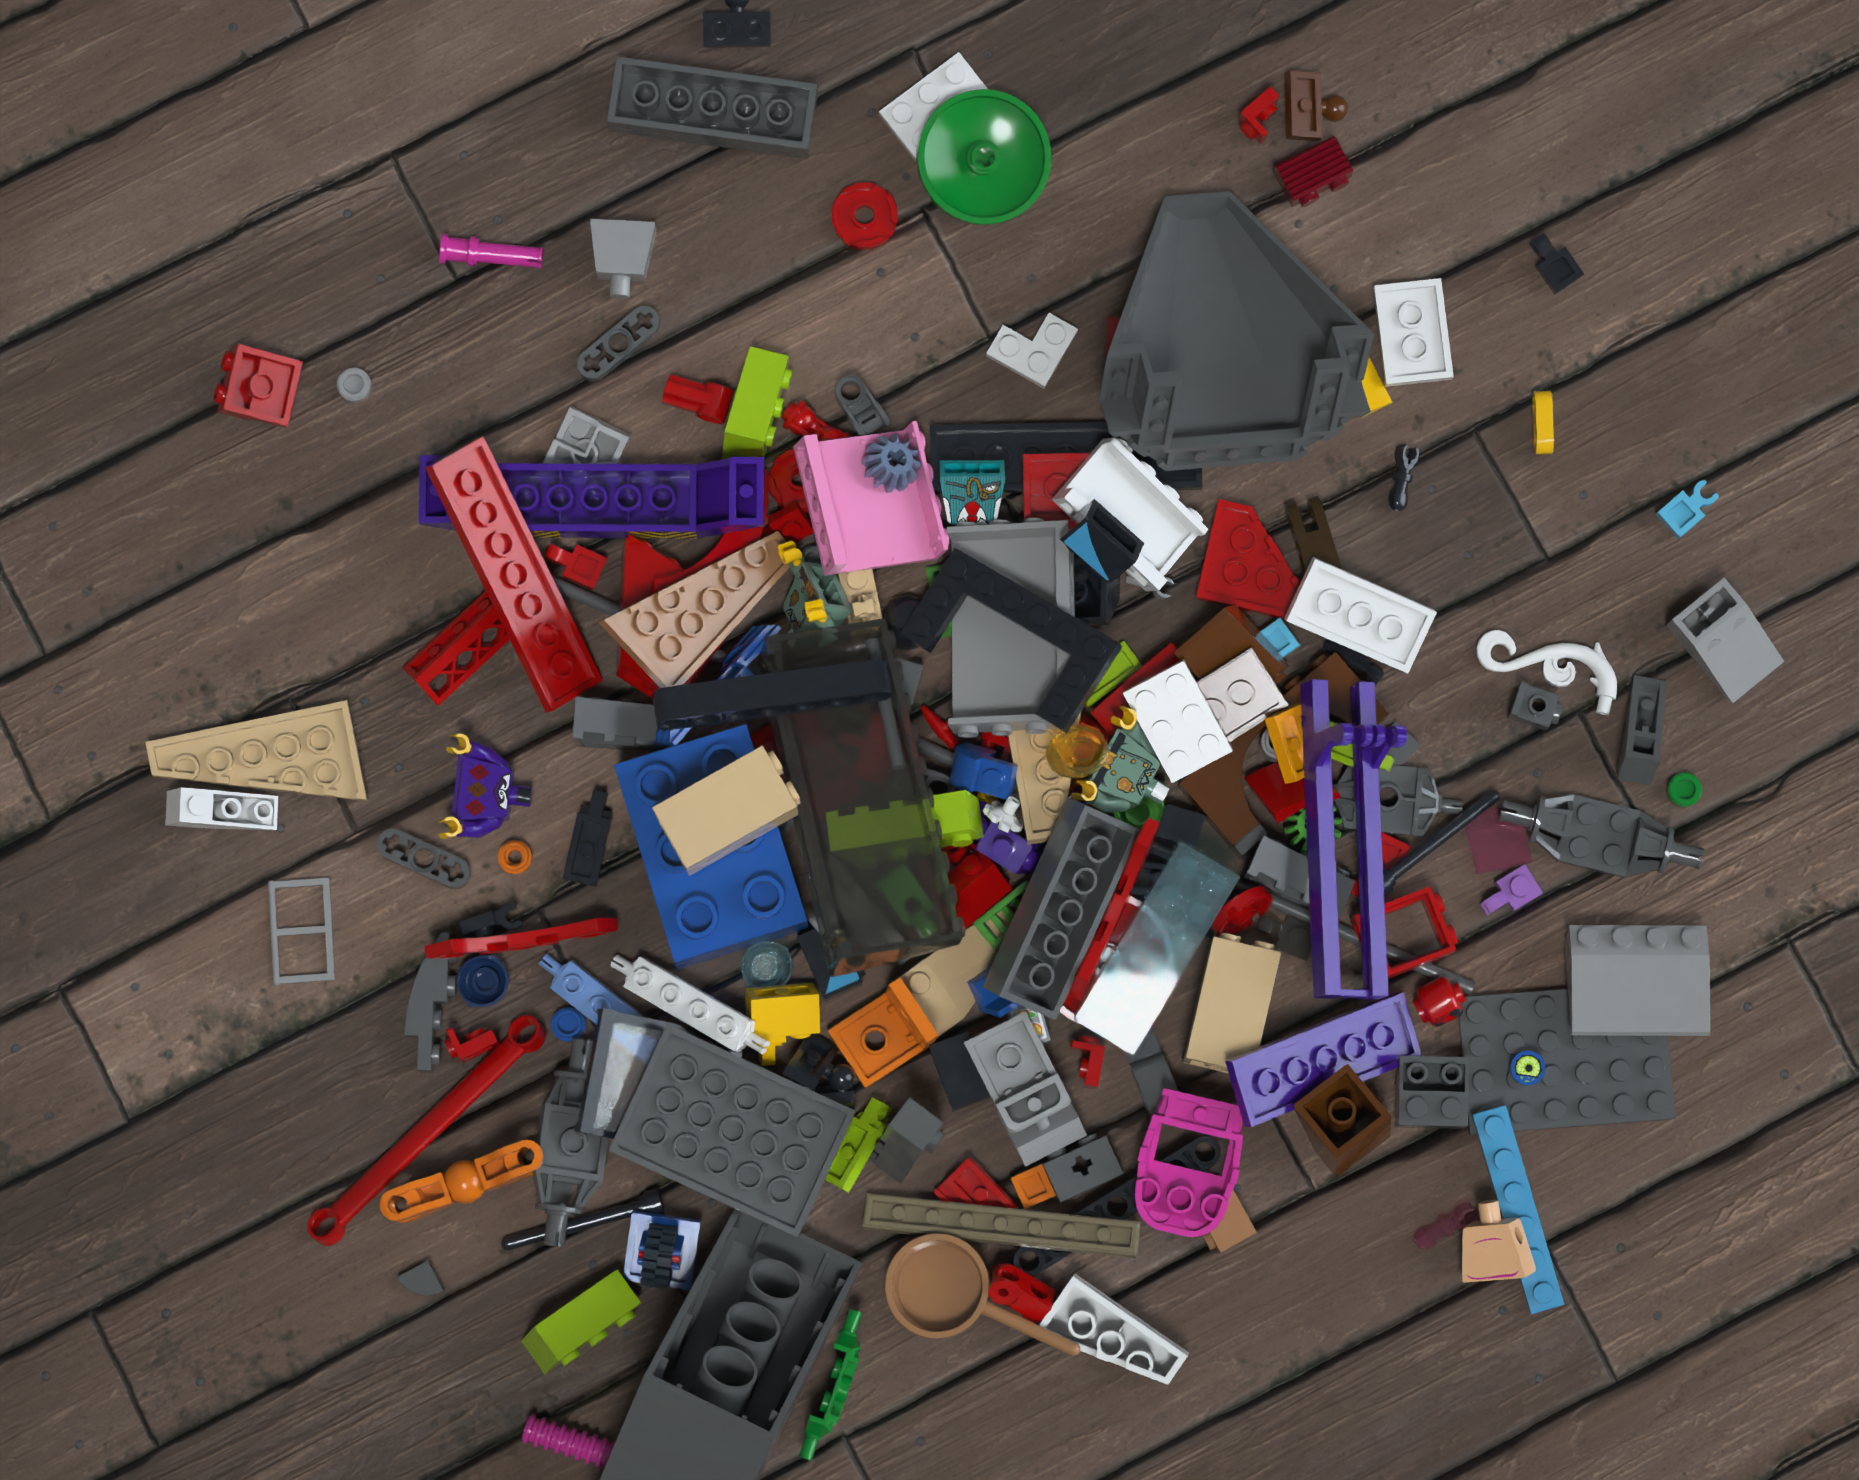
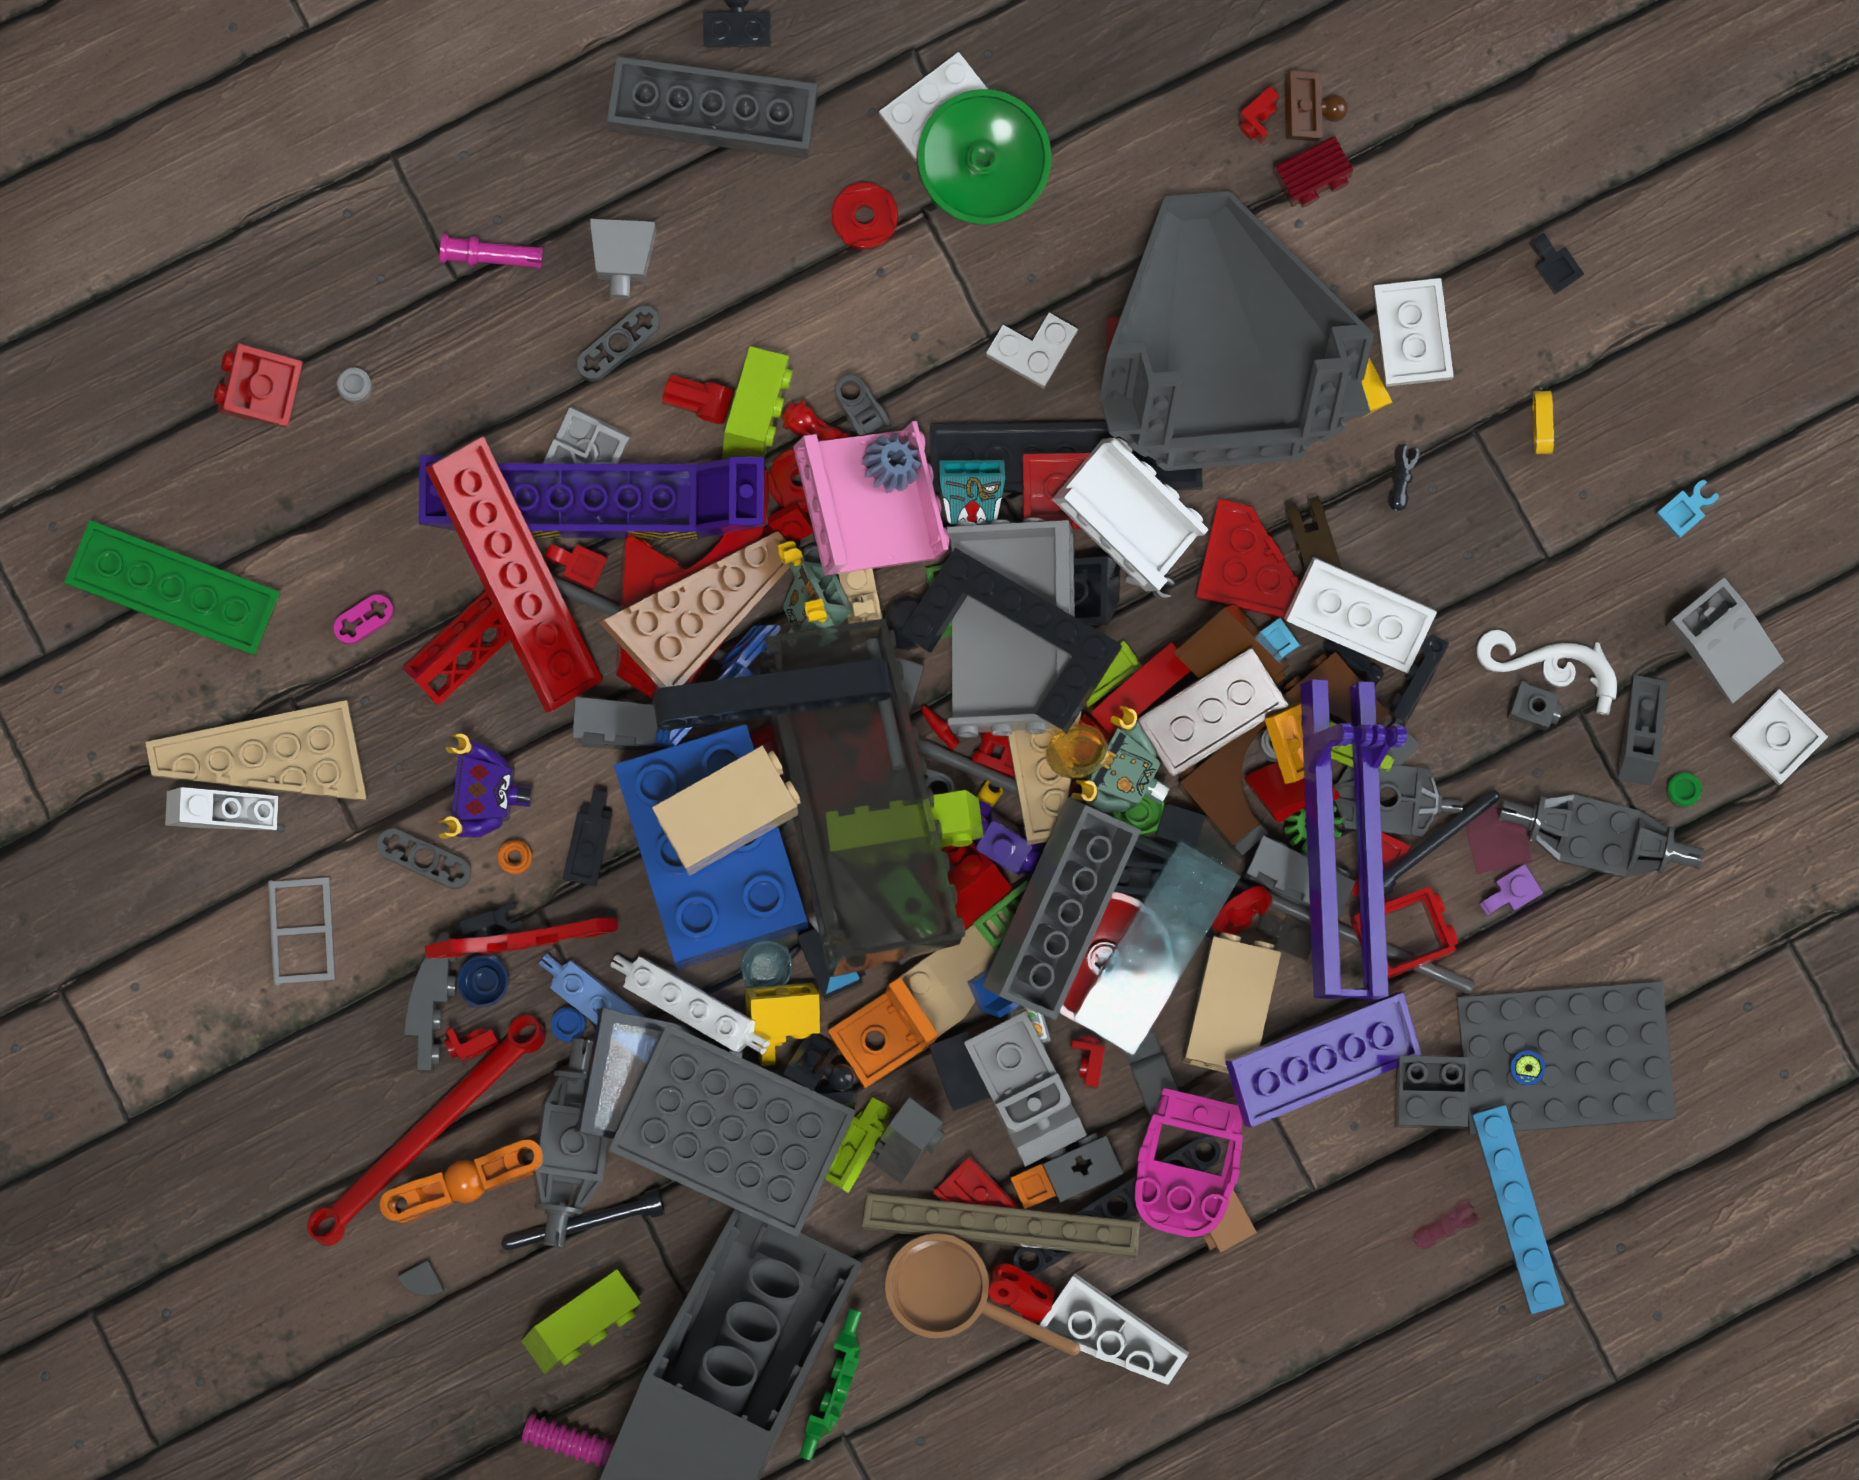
(172, 588): none -> green plate
(359, 613): none -> dark pink beam
(661, 1250): plate -> none
(979, 770): blue brick -> none
(1005, 814): white plant -> none
(1101, 541): black brick -> none
(1115, 909): red tile -> none
(1178, 721): white plate -> none
(1343, 1120): reddish brown slope -> none
(1419, 679): none -> black hinge
(1439, 1001): red head -> none
(1495, 1247): light nougat torso -> none
(1638, 980): light grey slope -> none
(1779, 737): none -> white tile

